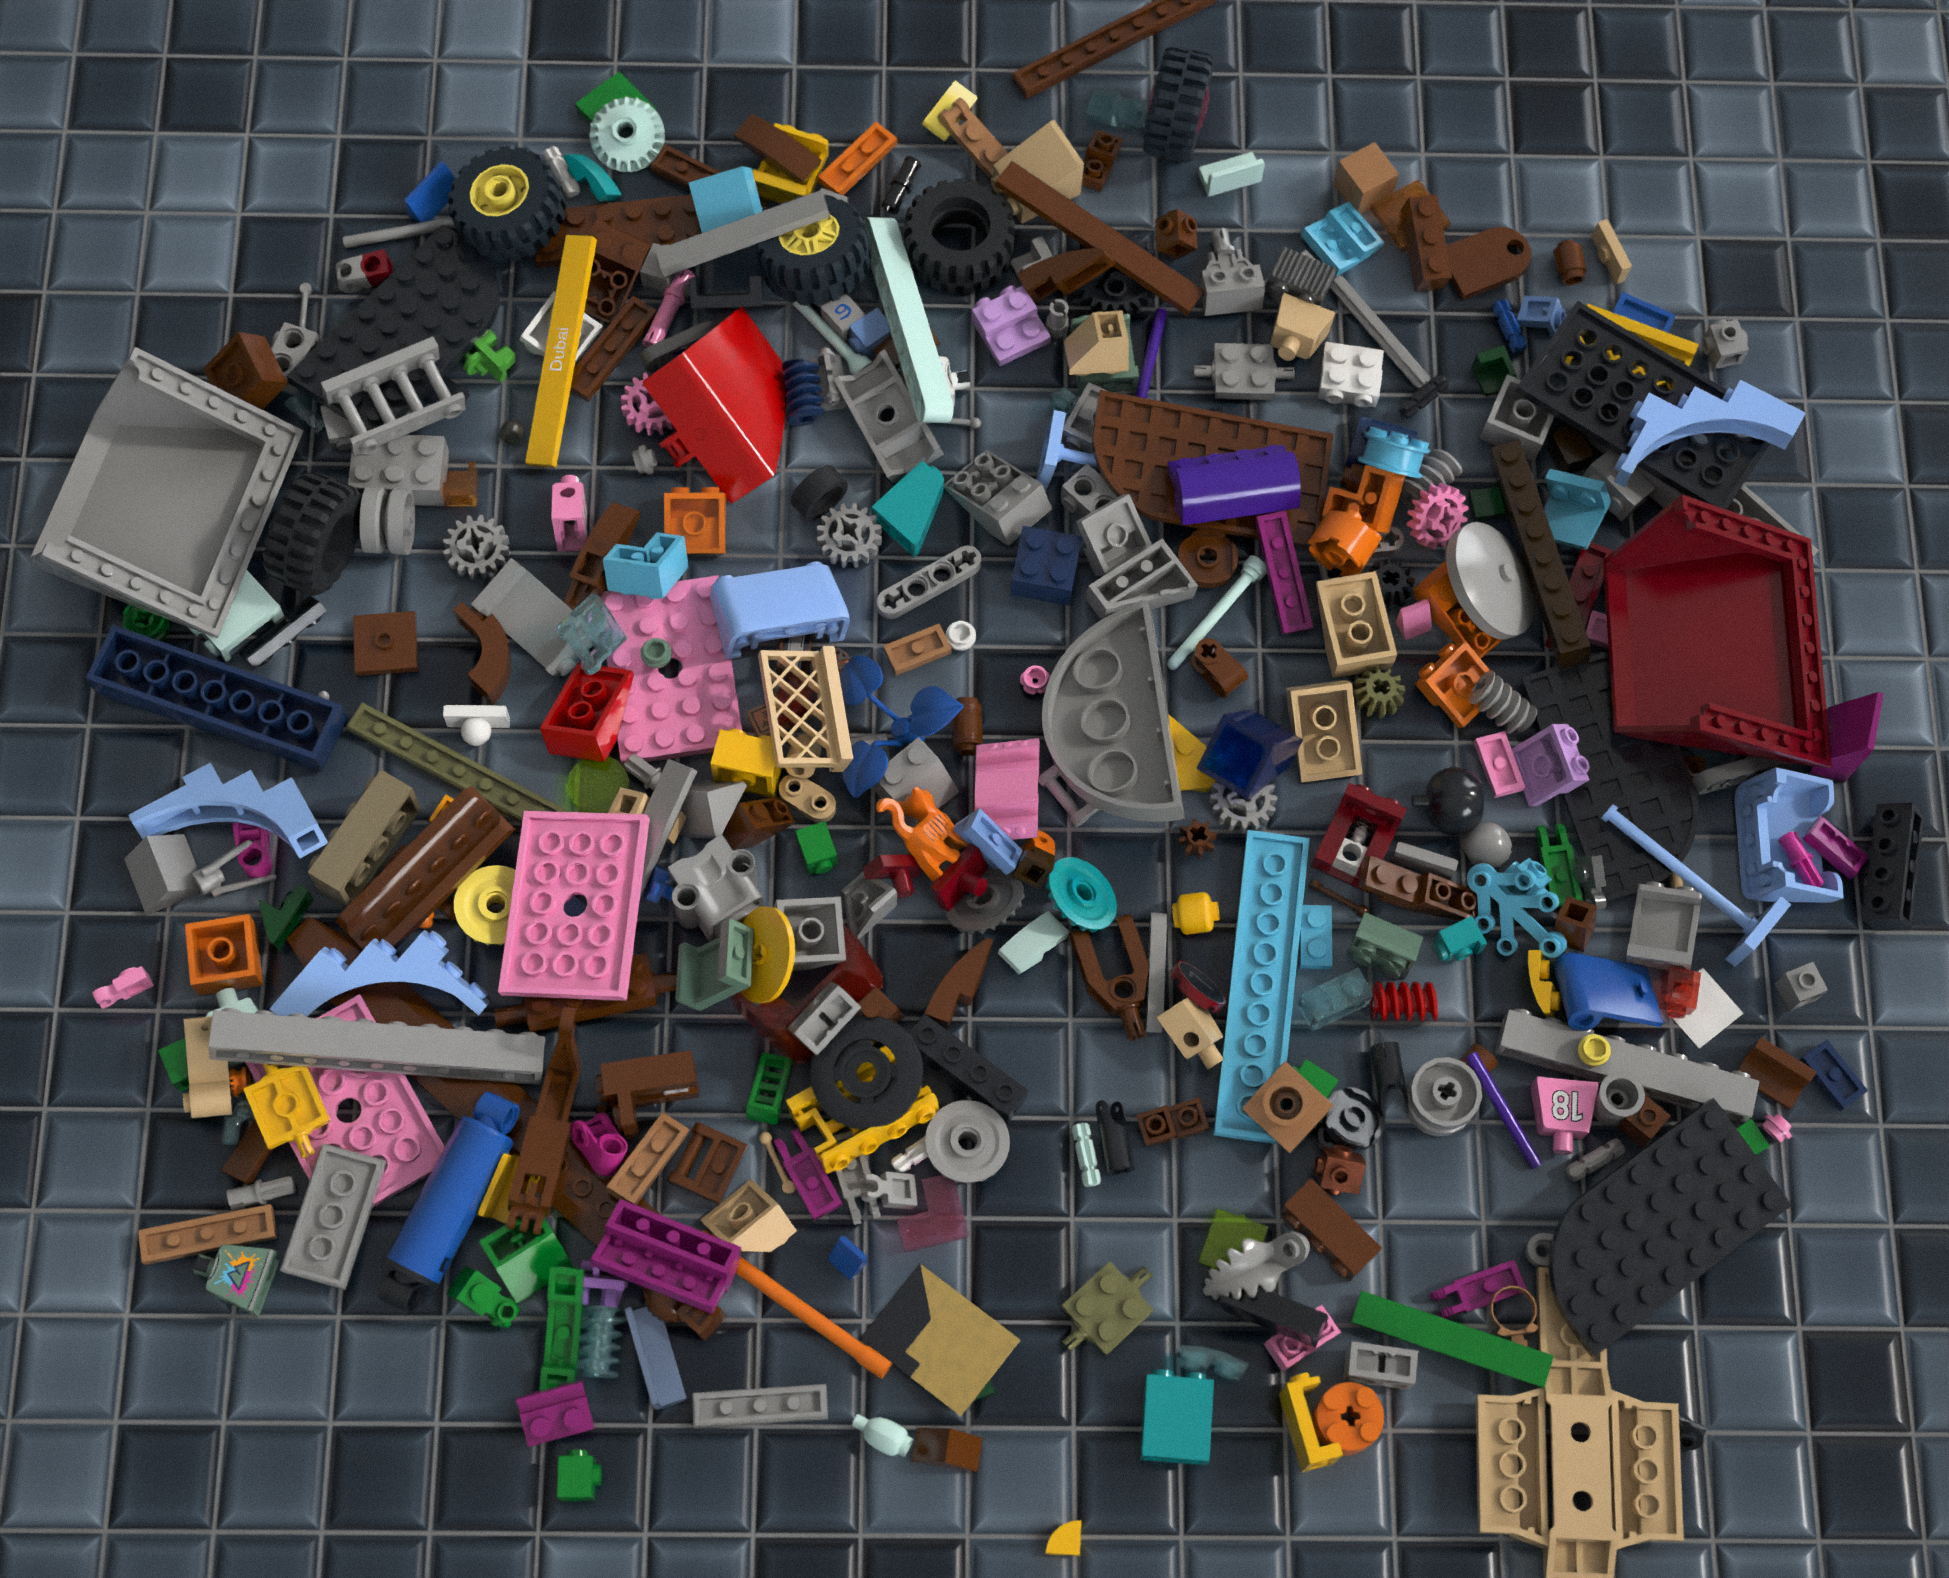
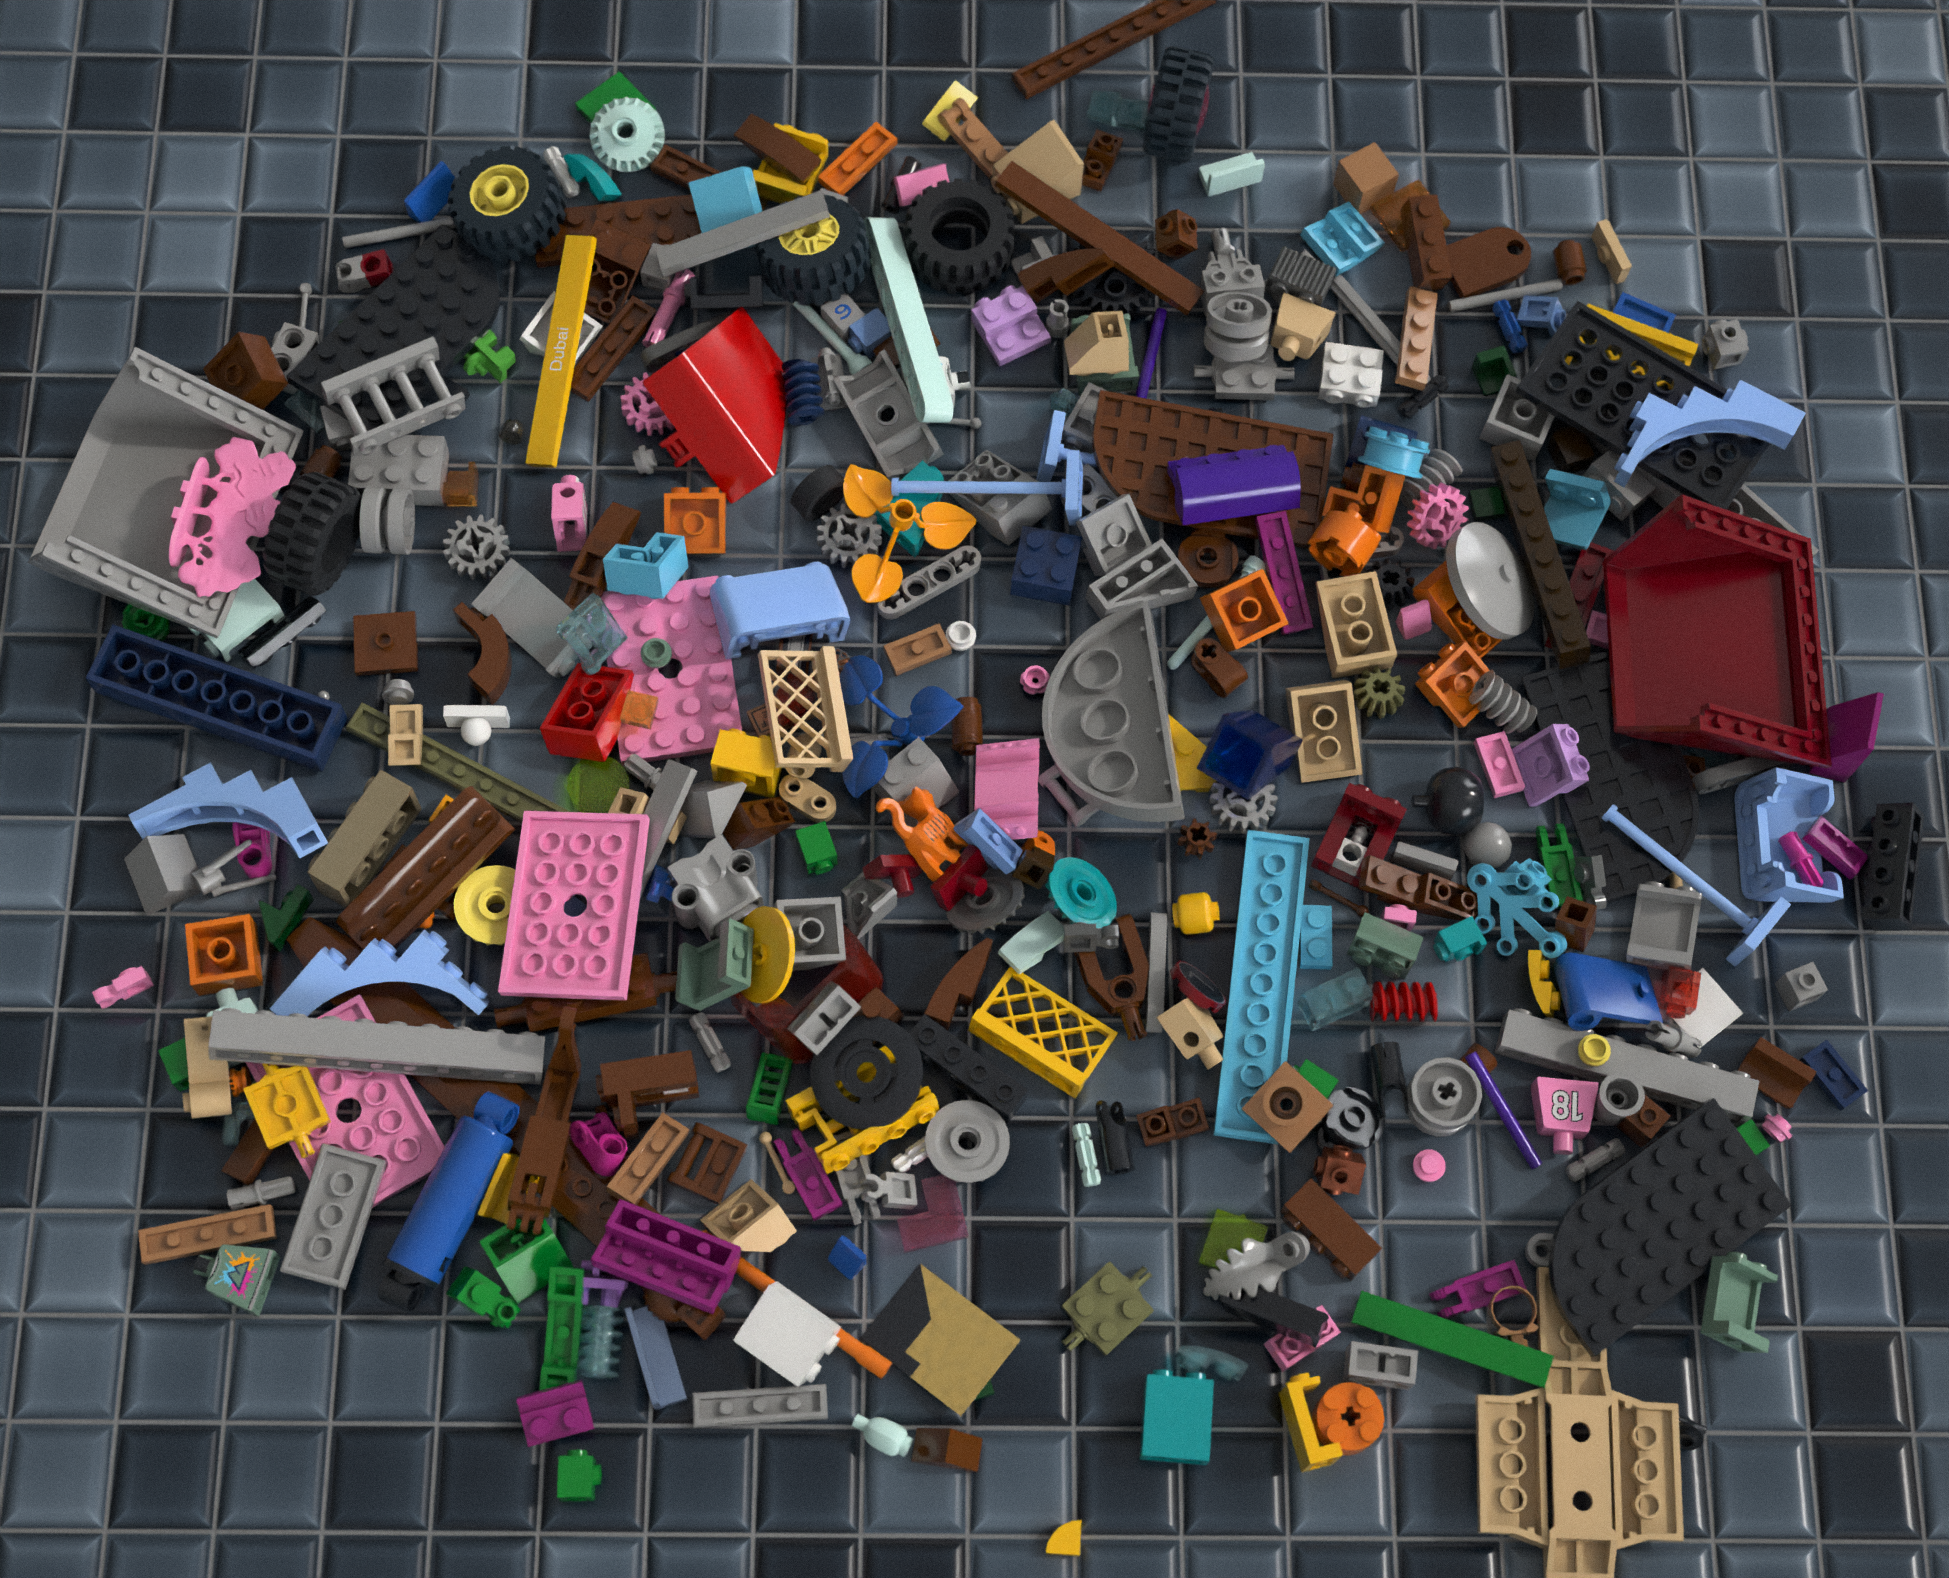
(238, 512): none -> bright pink plant
(323, 461): none -> reddish brown brick
(398, 692): none -> light grey plate
(405, 735): none -> tan slope
(639, 709): none -> clear yellow plate
(710, 1042): none -> light grey axle
(788, 1334): none -> white brick
(869, 492): none -> light orange plant
(914, 183): none -> bright pink slope
(1032, 1054): none -> yellow fence
(1070, 488): none -> light blue tile
(1085, 937): none -> dark grey plate
(1237, 326): none -> light grey wheel
(1244, 610): none -> orange brick
(1399, 916): none -> bright pink plate
(1416, 338): none -> medium nougat plate
(1429, 1165): none -> bright pink plate
(1508, 294): none -> light grey bar
(1673, 1039): none -> light grey pin
(1734, 1302): none -> sand green panel

